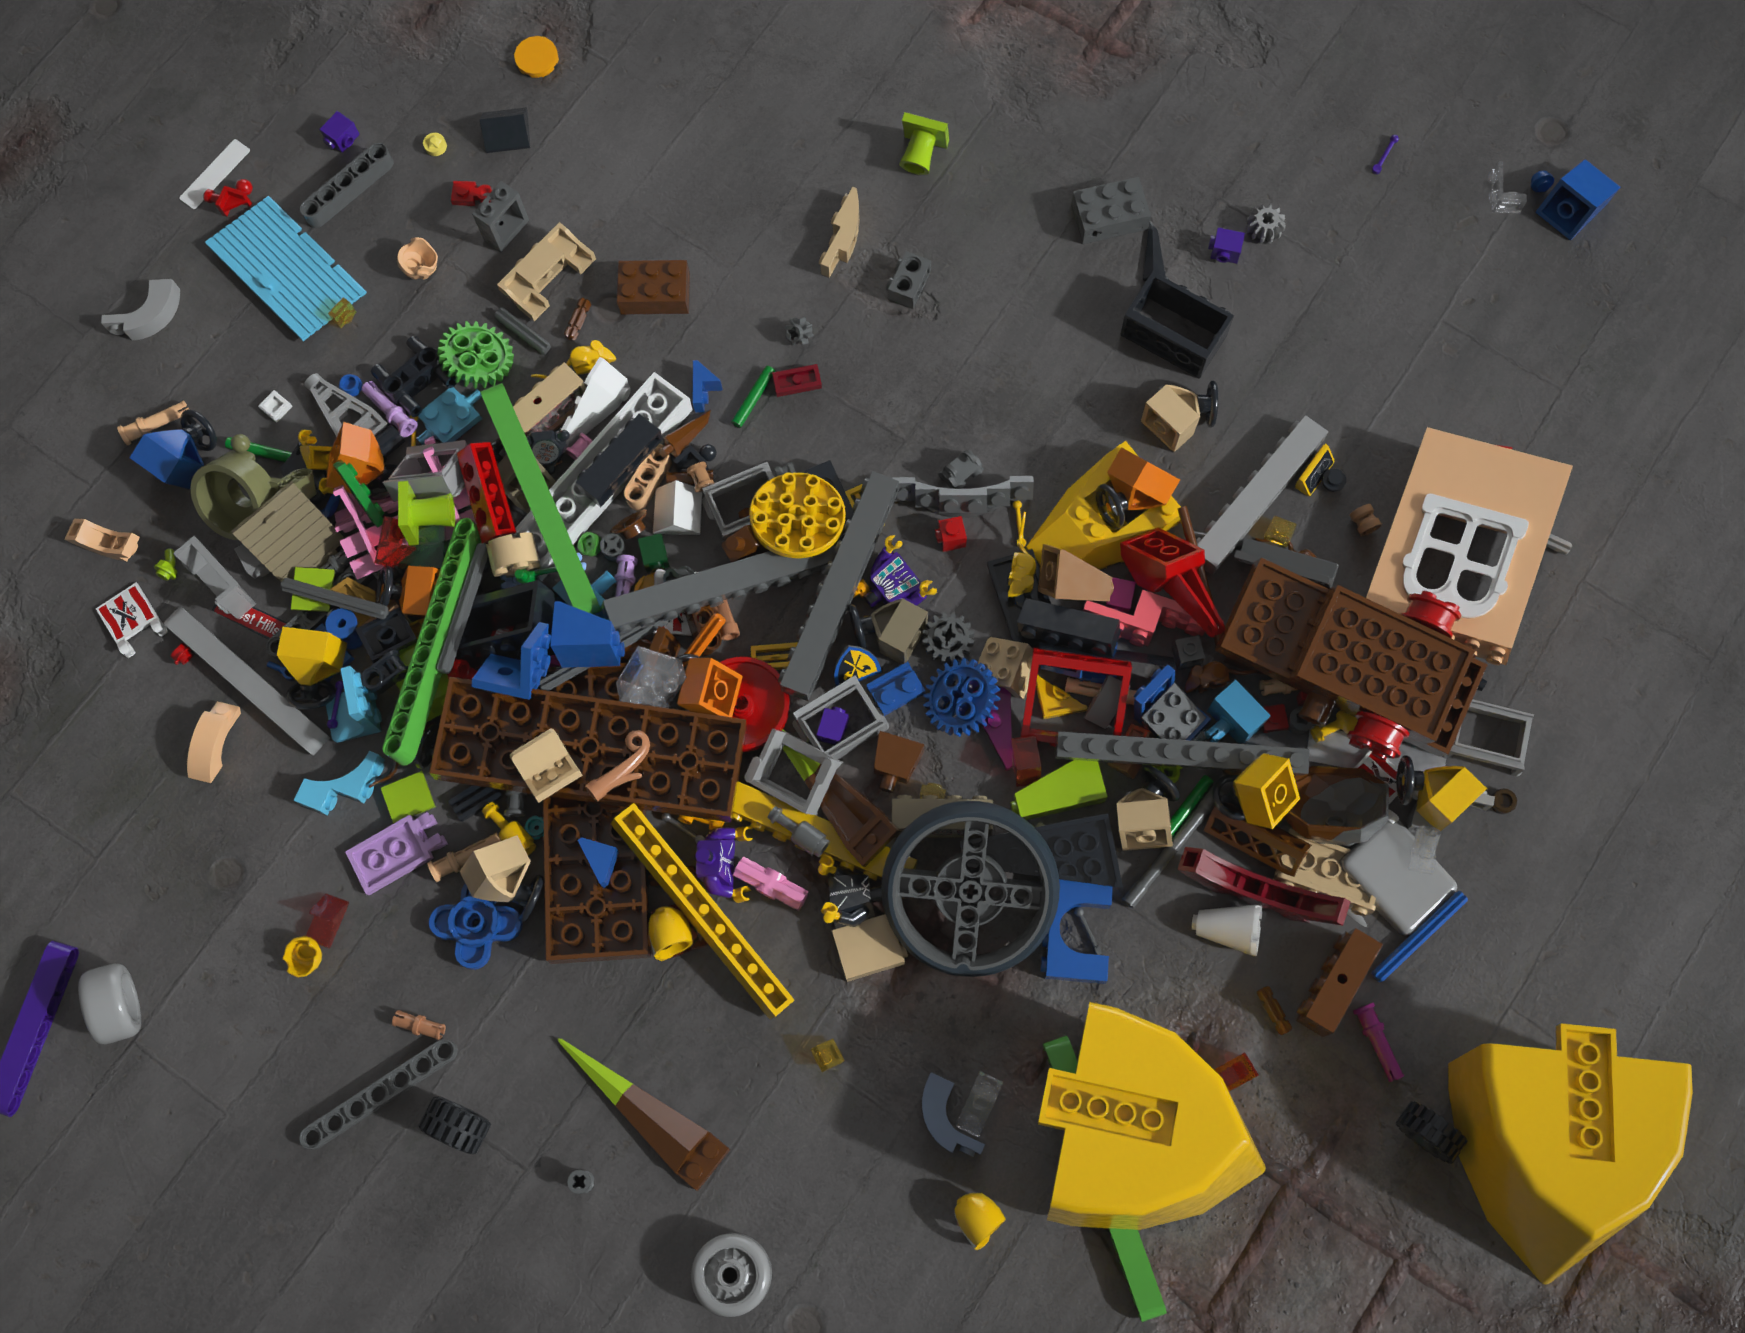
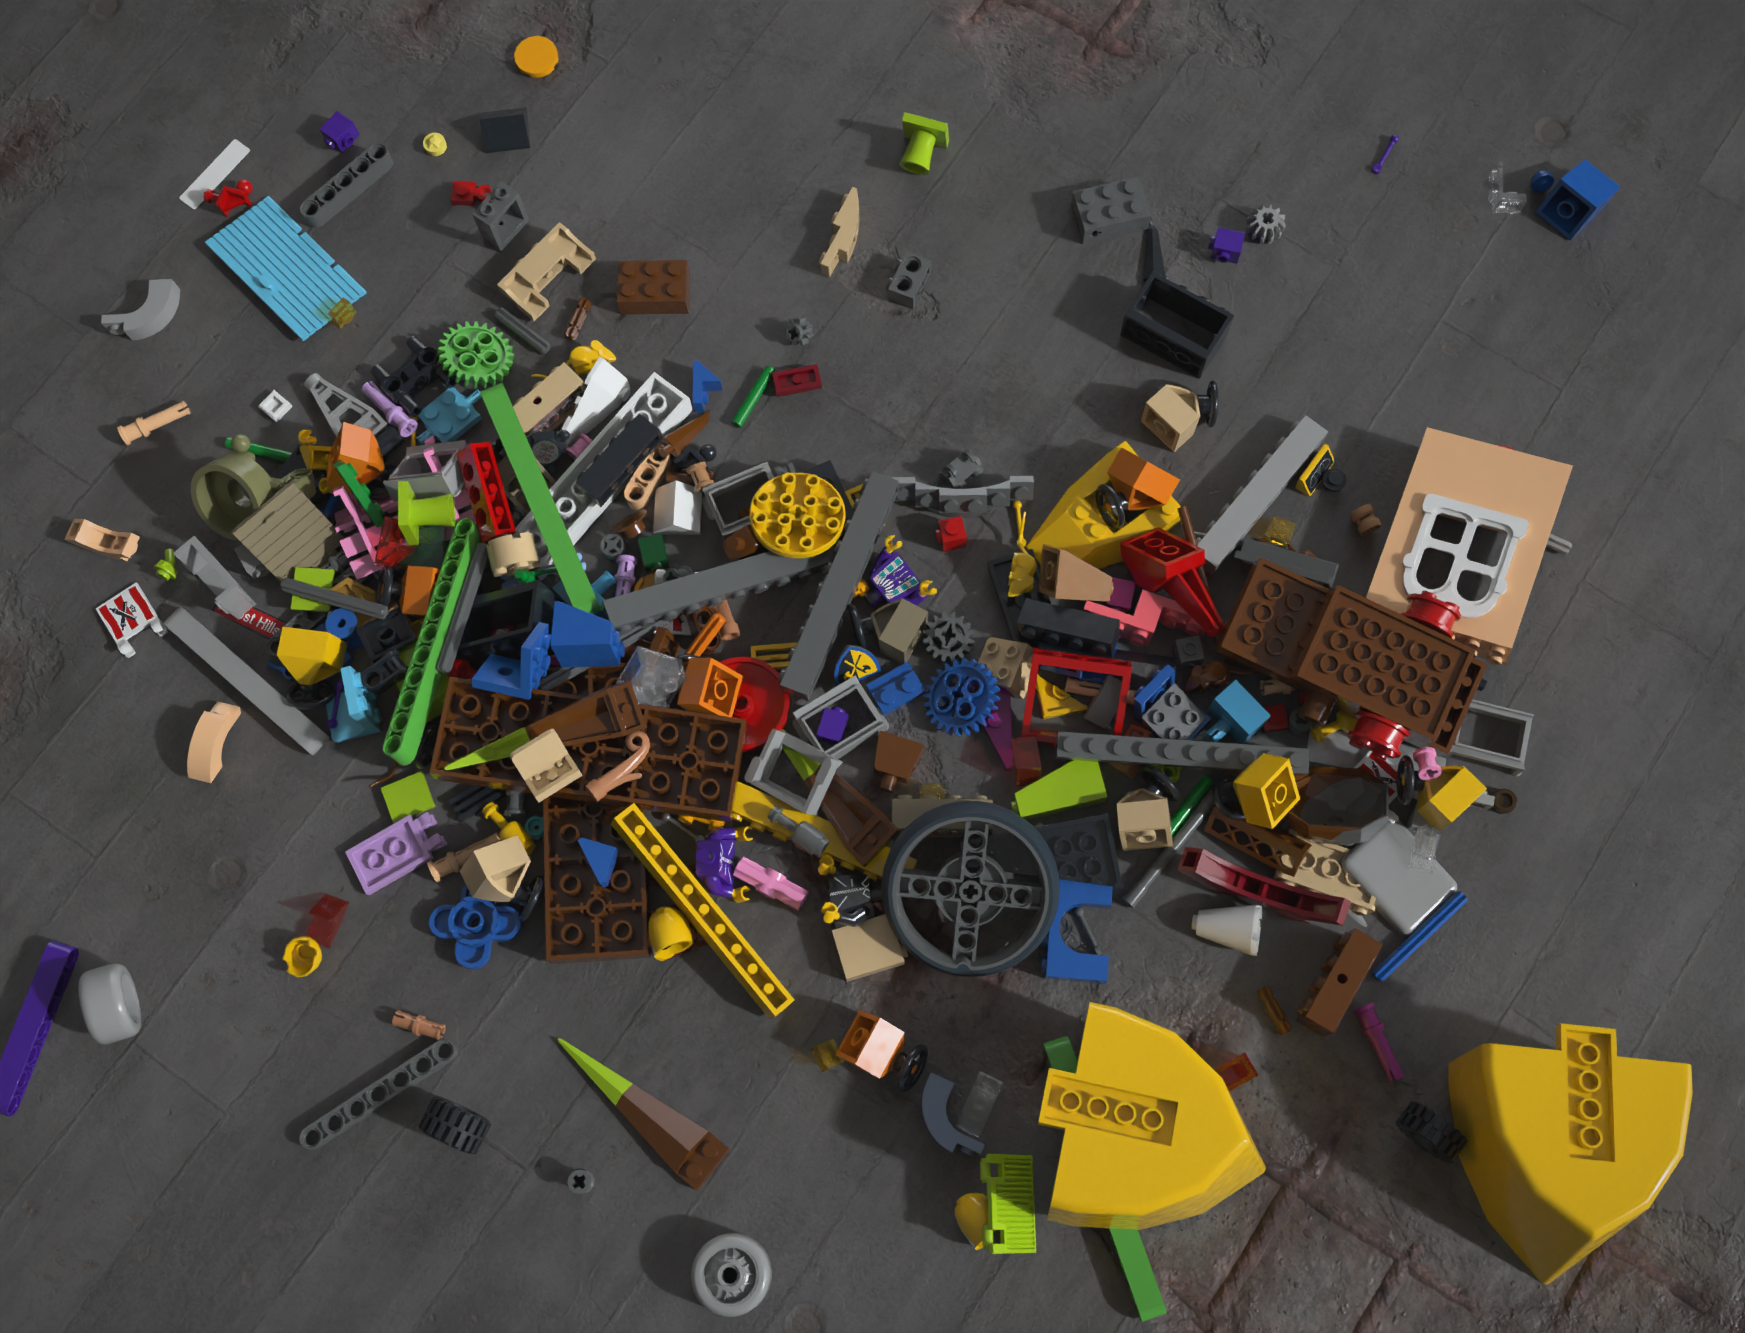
(173, 453): blue piece -> none
(182, 654): red plate -> none
(322, 795): medium azure arch -> none
(351, 384): blue plate -> none
(417, 259): light nougat cap -> none
(589, 544): bright green tile -> none
(596, 717): none -> reddish brown plate
(878, 1049): none -> orange piece
(1009, 1204): none -> lime window
(1427, 764): none -> bright pink bush

